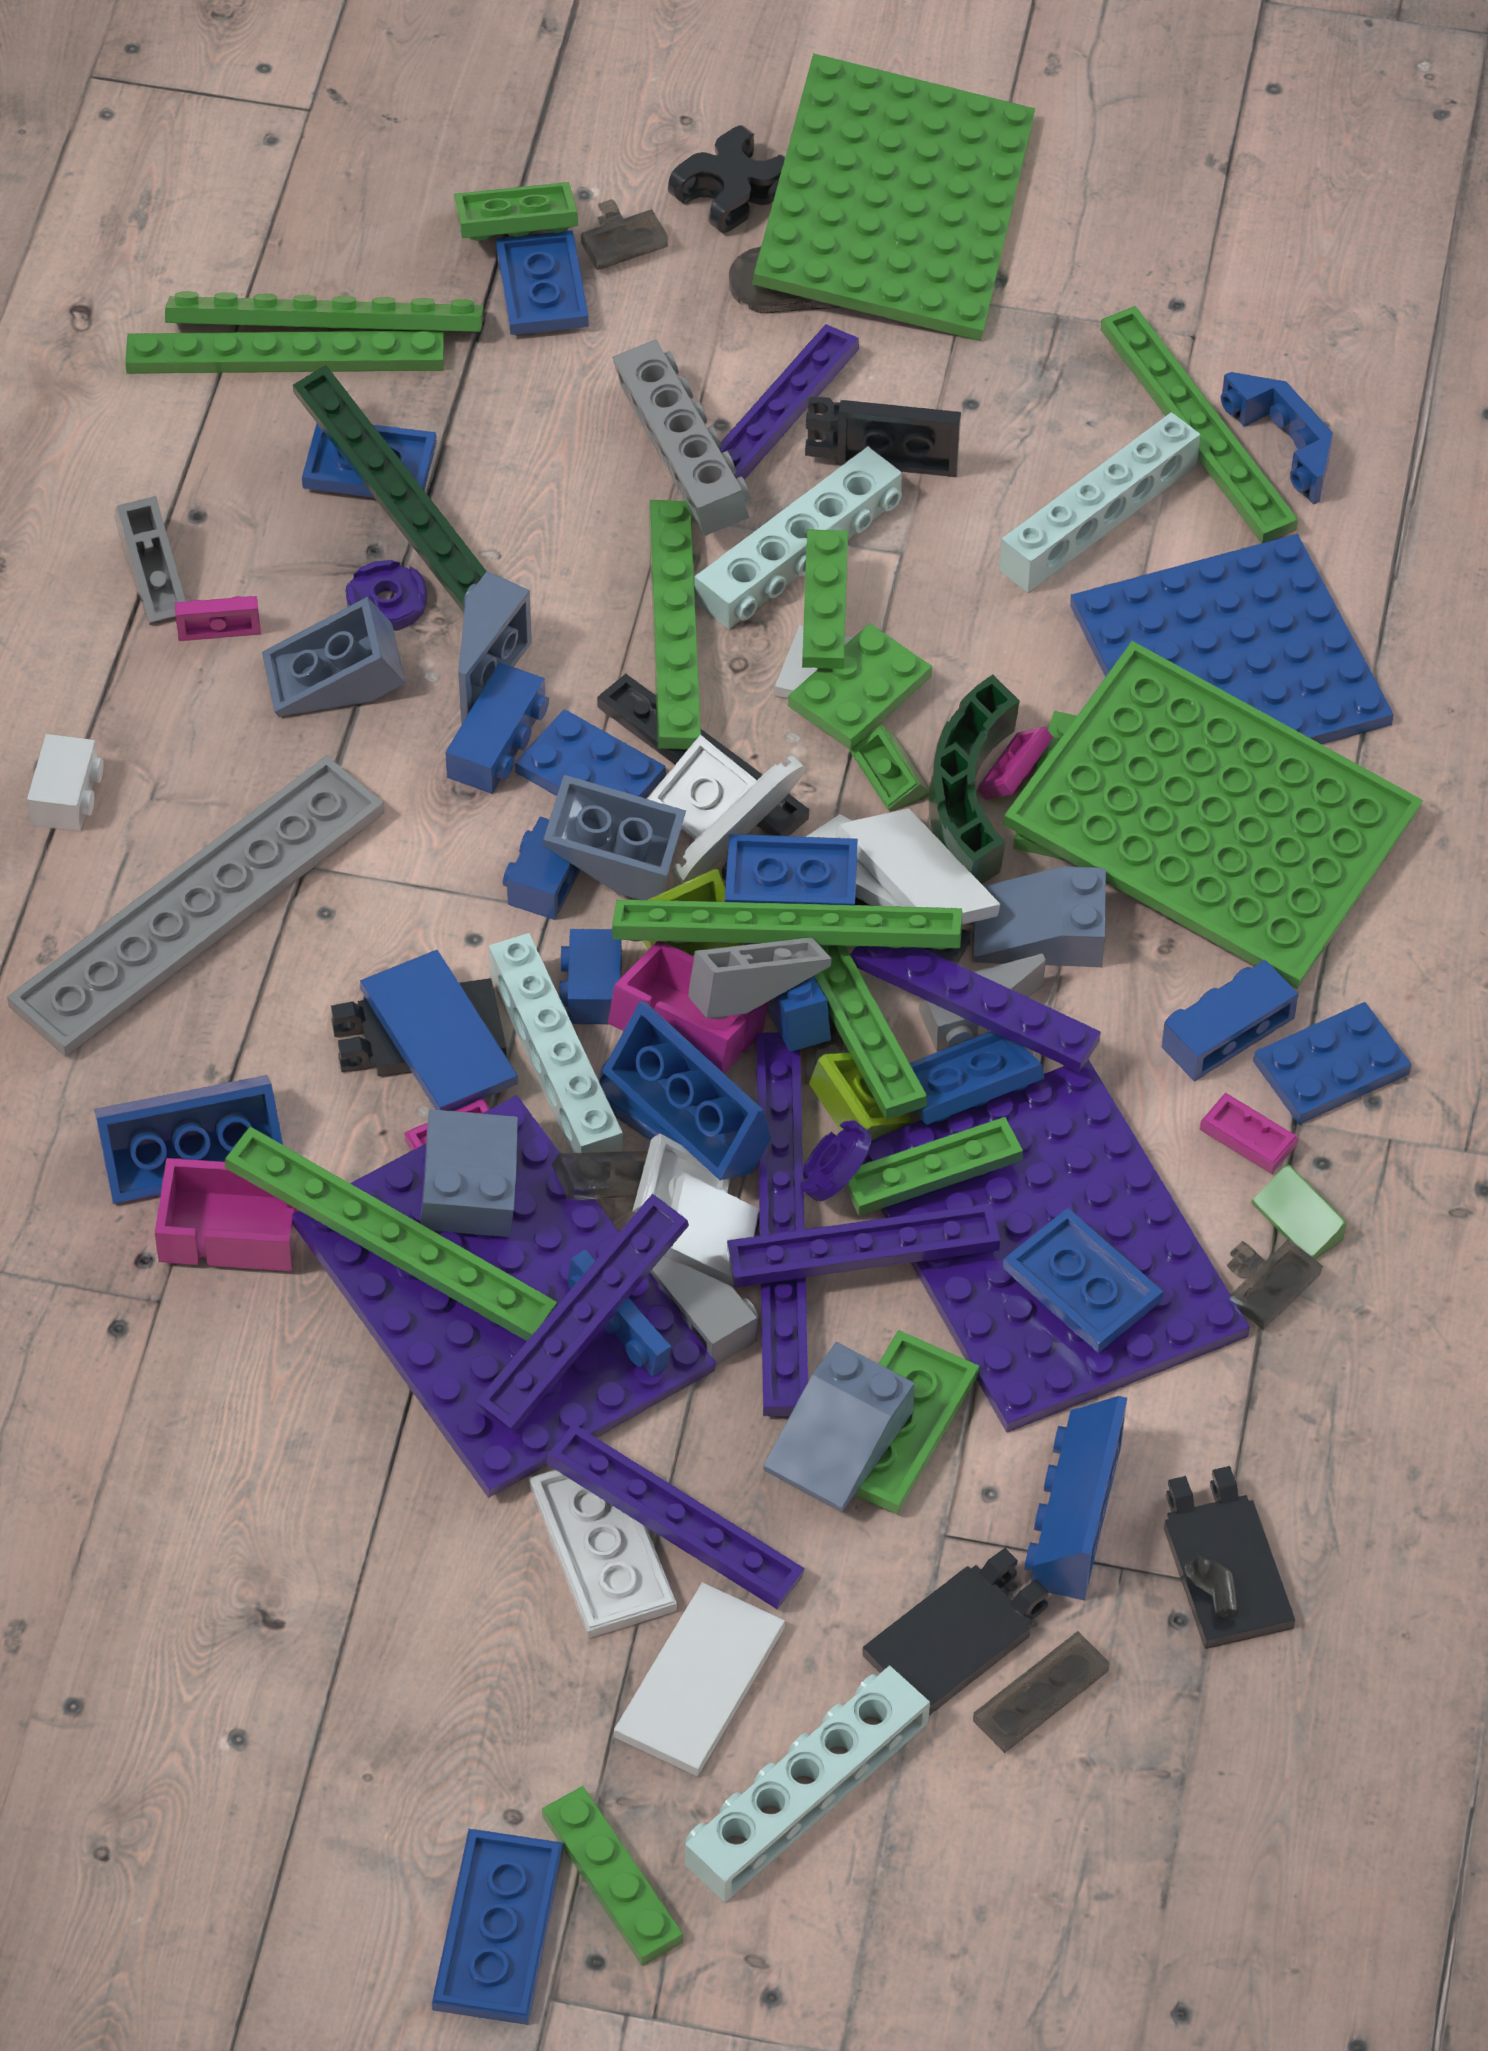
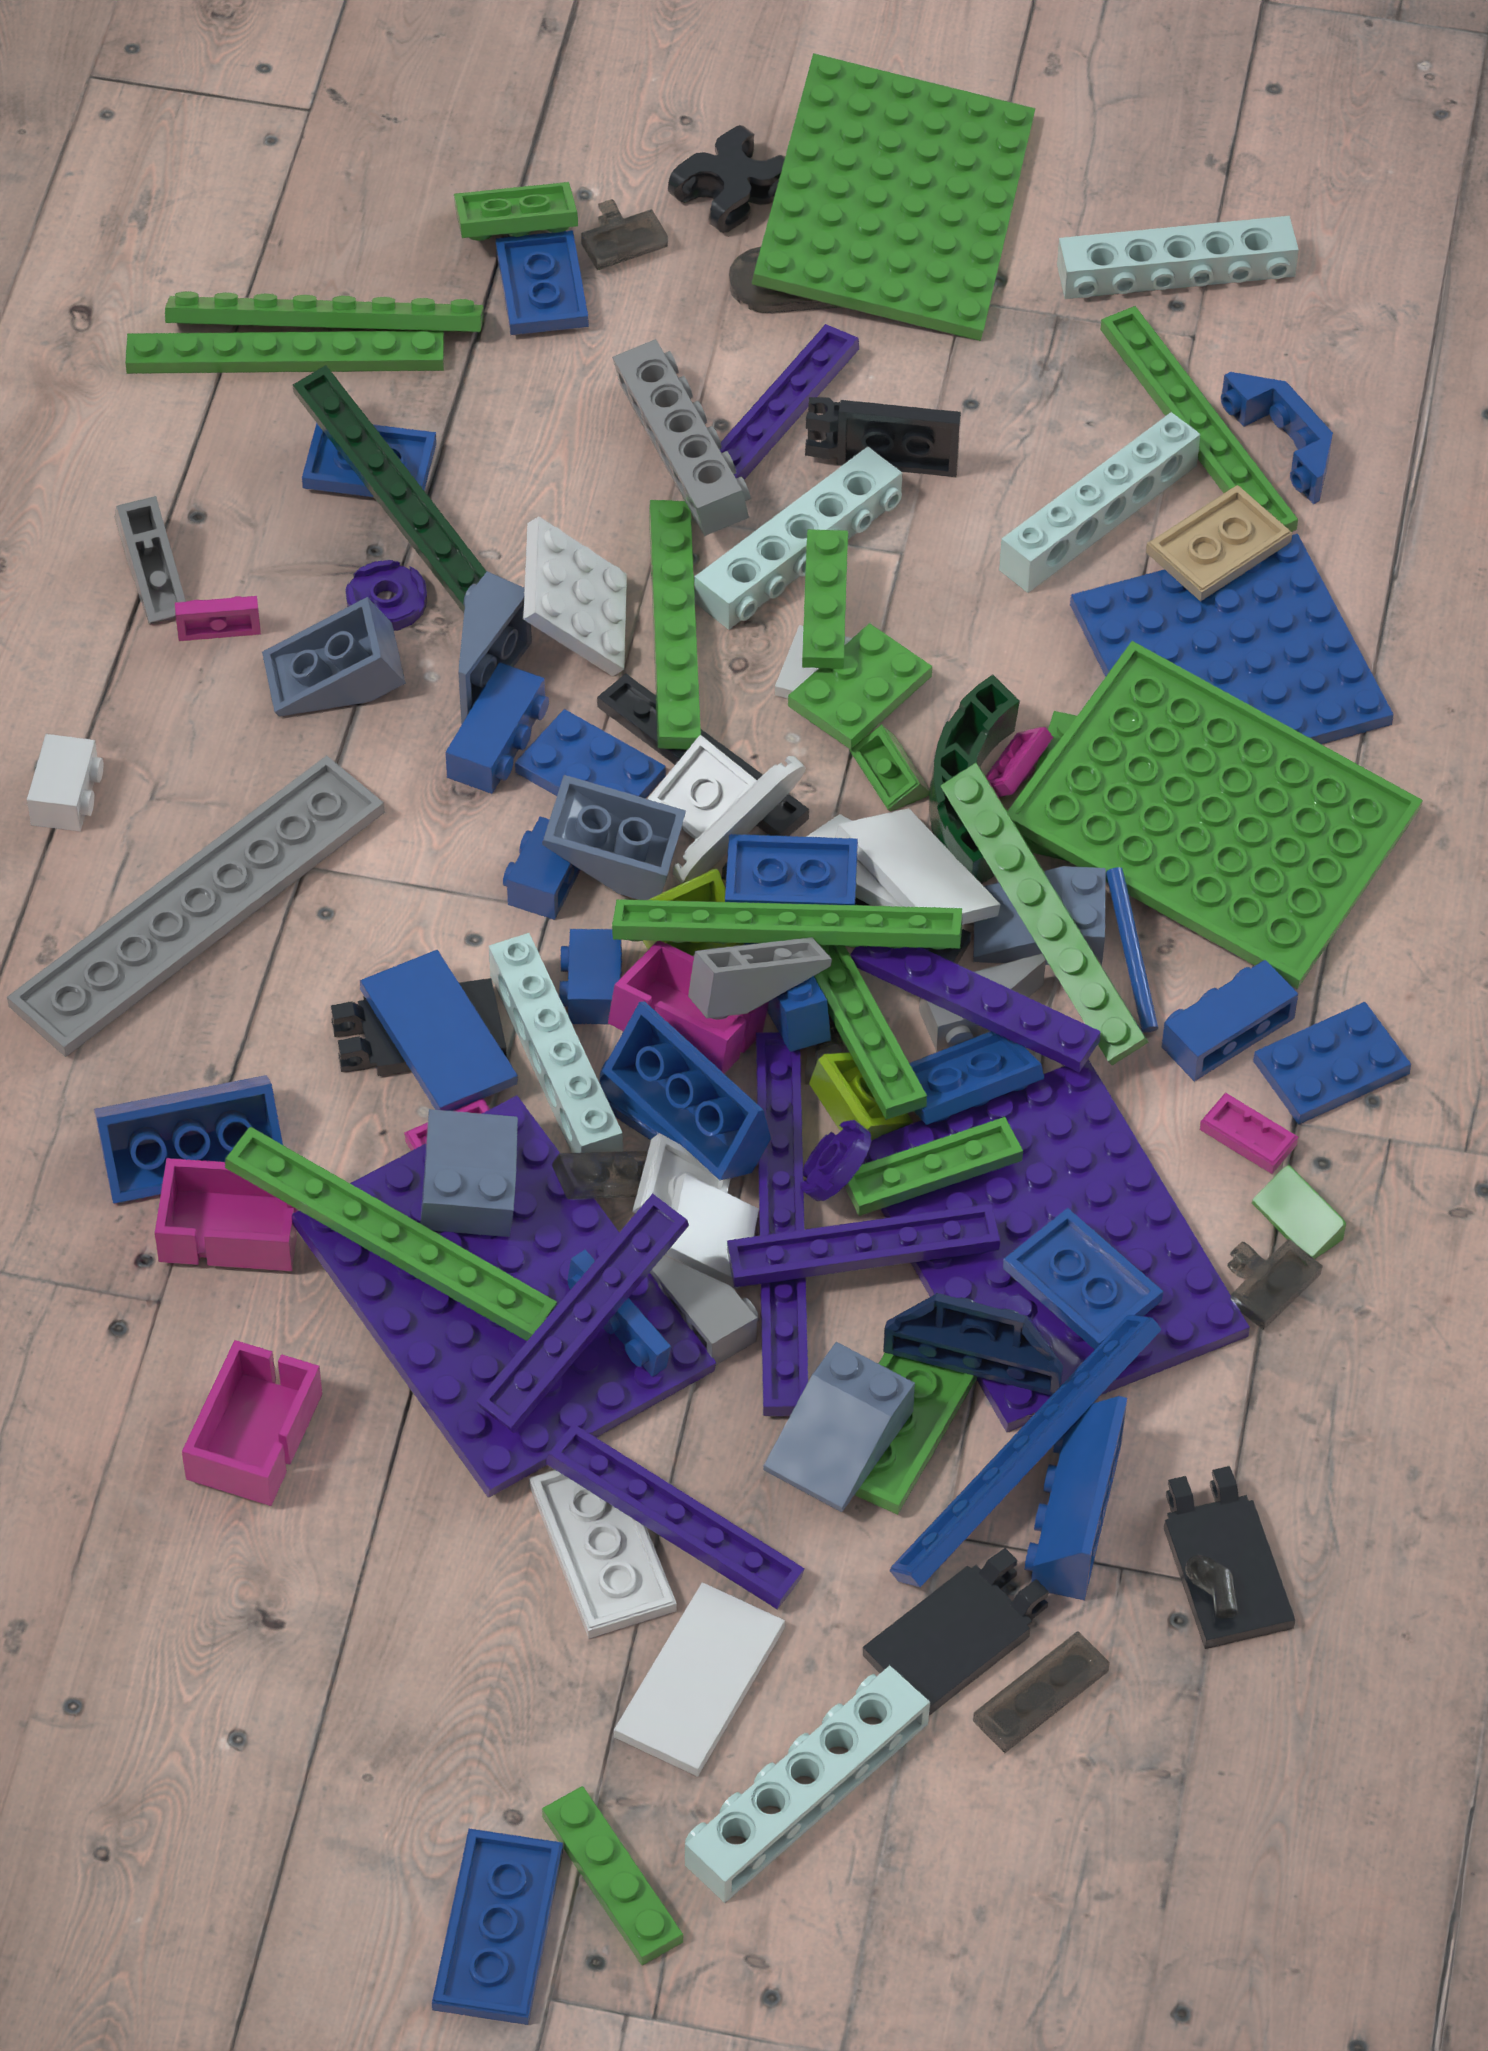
(251, 1423): none -> dark pink piece
(575, 596): none -> white plate
(975, 1342): none -> dark blue wedge
(1024, 1450): none -> blue tile
(1044, 913): none -> bright green plate
(1132, 950): none -> blue bar
(1177, 257): none -> light aqua brick
(1219, 542): none -> tan tile

